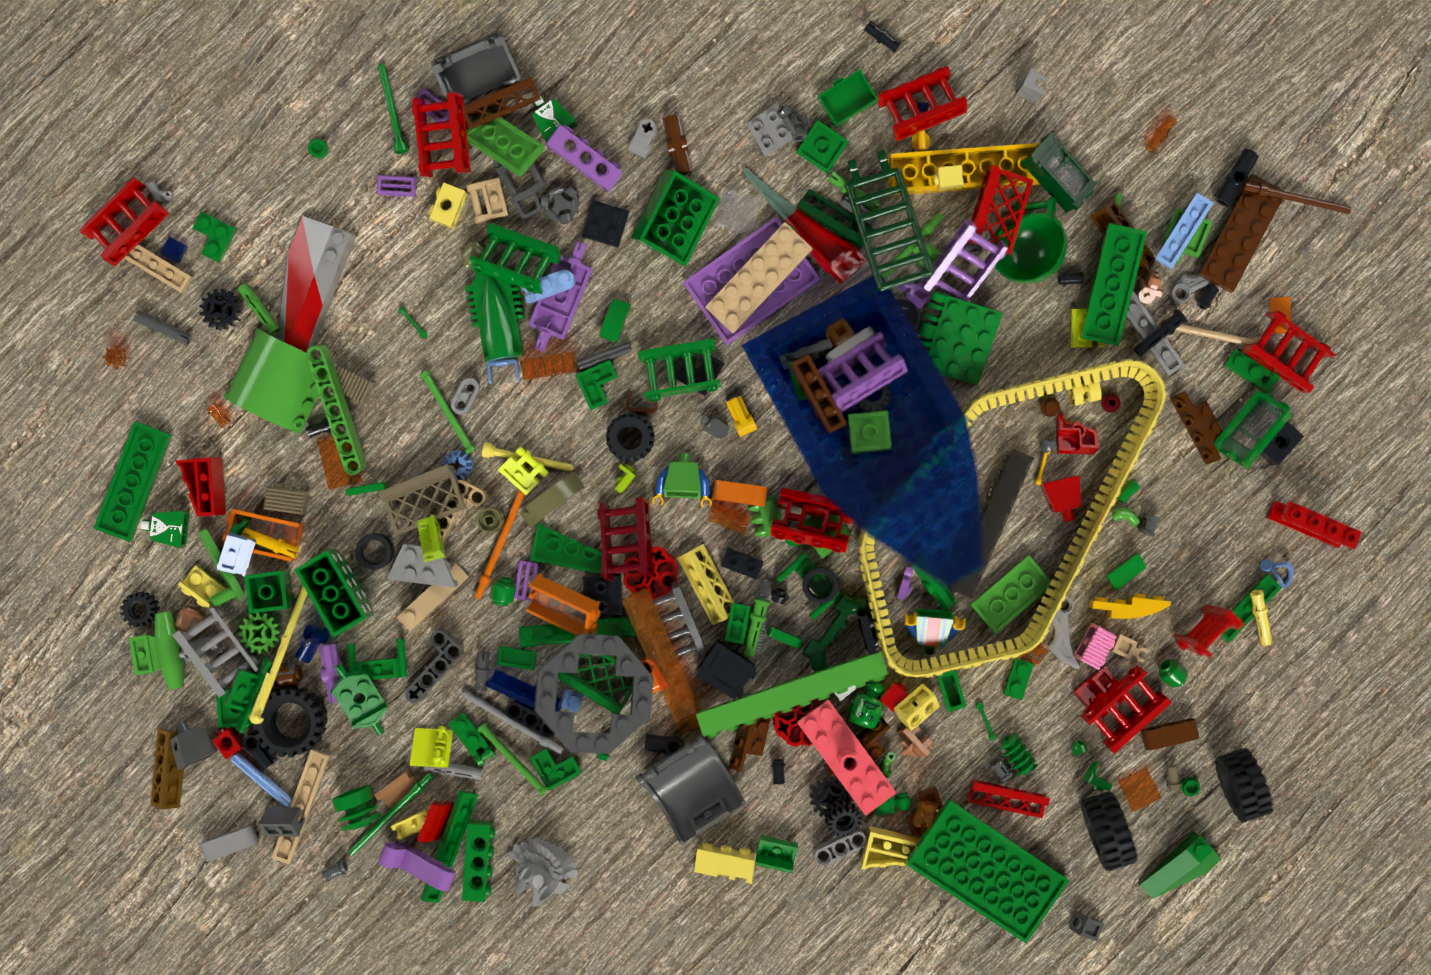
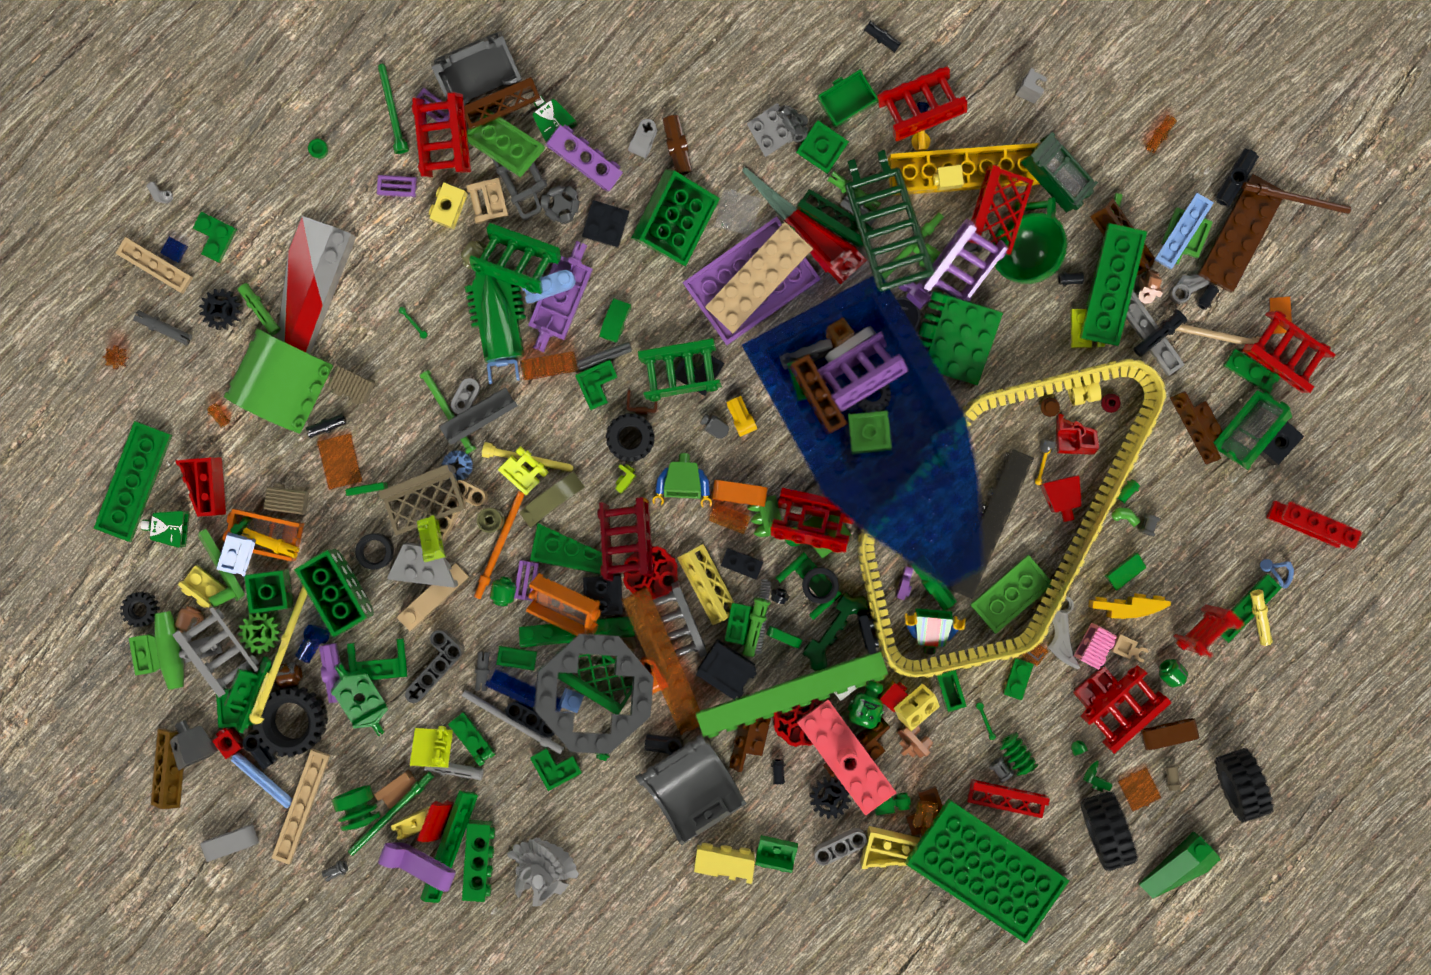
(135, 233): red fence -> none
(282, 821): dark grey hinge -> none
(339, 400): bright green beam -> none
(477, 416): none -> dark grey fence
(513, 759): bright green bar -> none
(838, 811): black tyre -> none
(885, 762): bright green arm -> none
(1086, 926): dark grey bracket -> none
(1190, 786): green plate -> none

